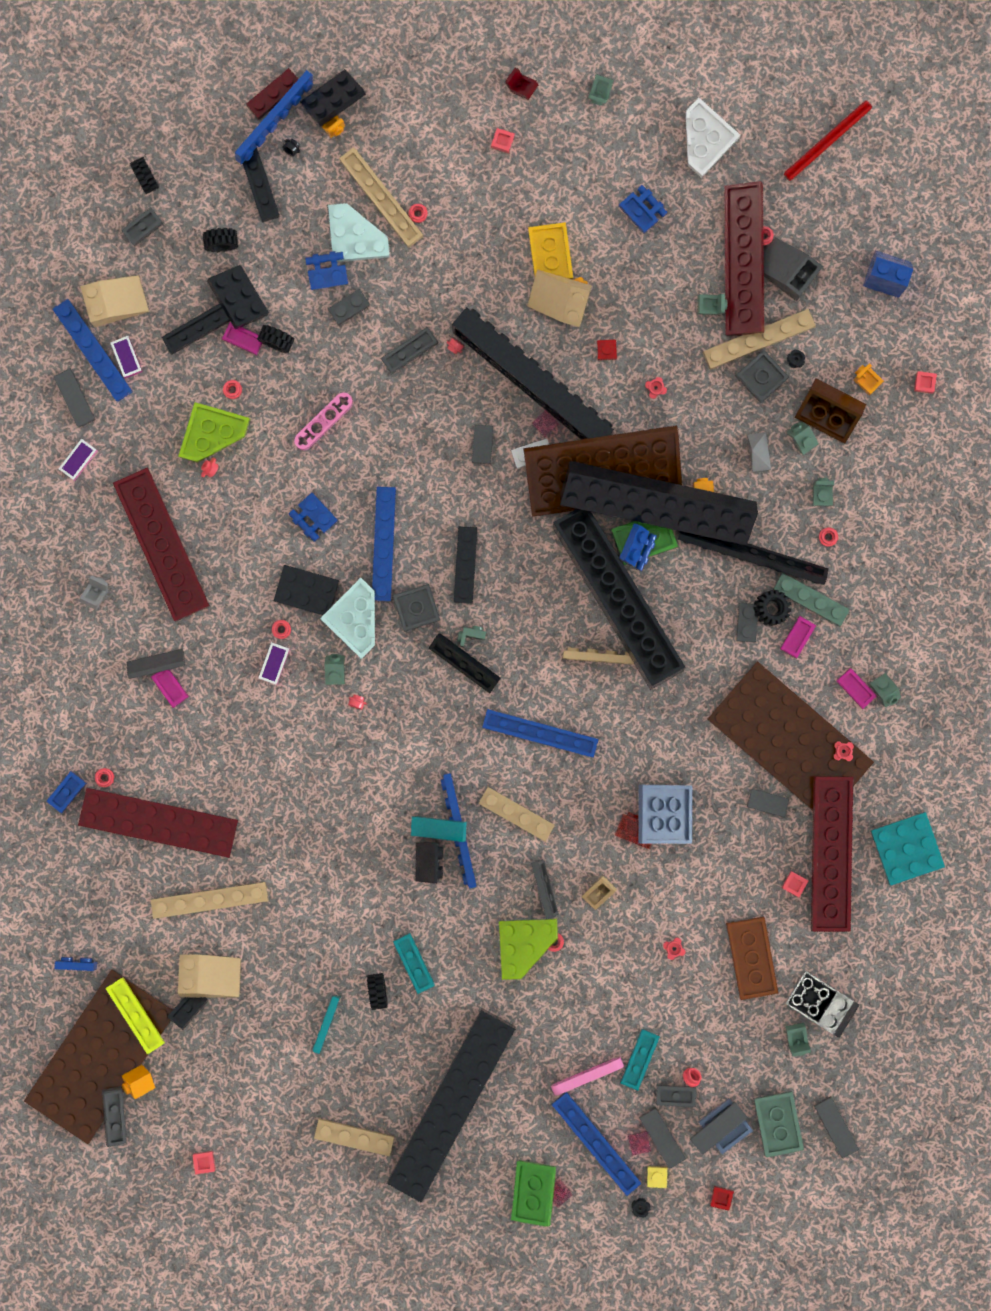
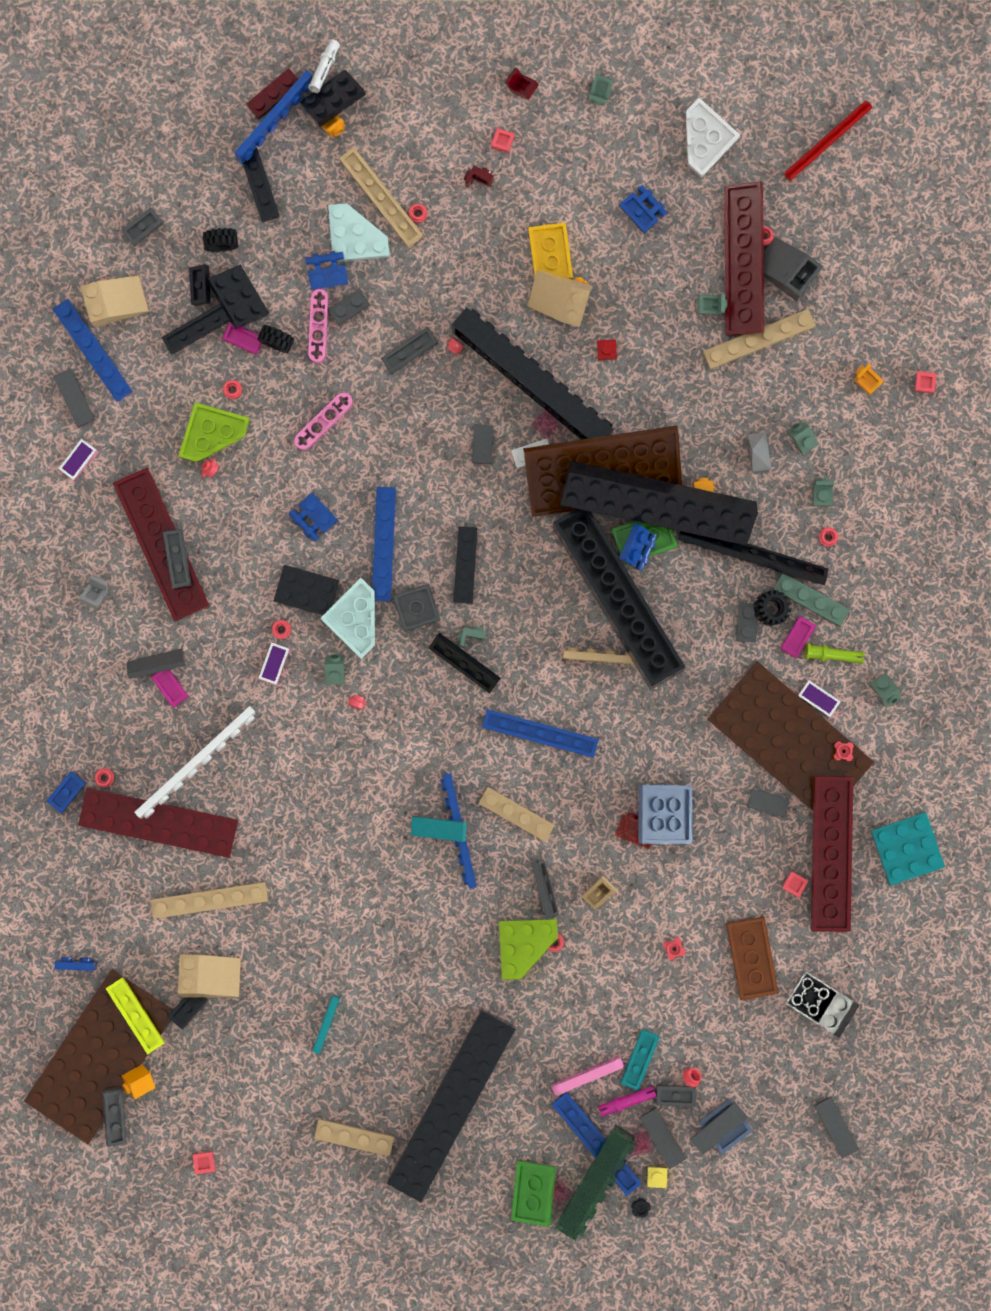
(126, 357): dark purple tile -> none
(144, 175): black tyre -> none
(177, 559): none -> dark grey tile
(189, 769): none -> white plate
(198, 285): none -> black plate
(291, 147): black plate -> none
(318, 326): none -> bright pink beam
(327, 59): none -> white pin
(377, 991): black tyre -> none
(414, 963): teal tile -> none
(427, 862): black slope -> none
(482, 175): none -> dark red bracket
(595, 1181): none -> clear green brick
(626, 1101): none -> dark pink pin
(656, 382): coral plate -> none
(721, 1198): red plate -> none
(762, 376): dark grey plate -> none
(778, 1124): sand green plate -> none
(796, 354): black plate -> none
(797, 1039): sand green bracket -> none
(819, 698): none -> dark purple tile
(824, 652): none -> lime pin
(830, 410): reddish brown slope -> none
(856, 688): dark pink tile -> none
(888, 274): blue slope -> none

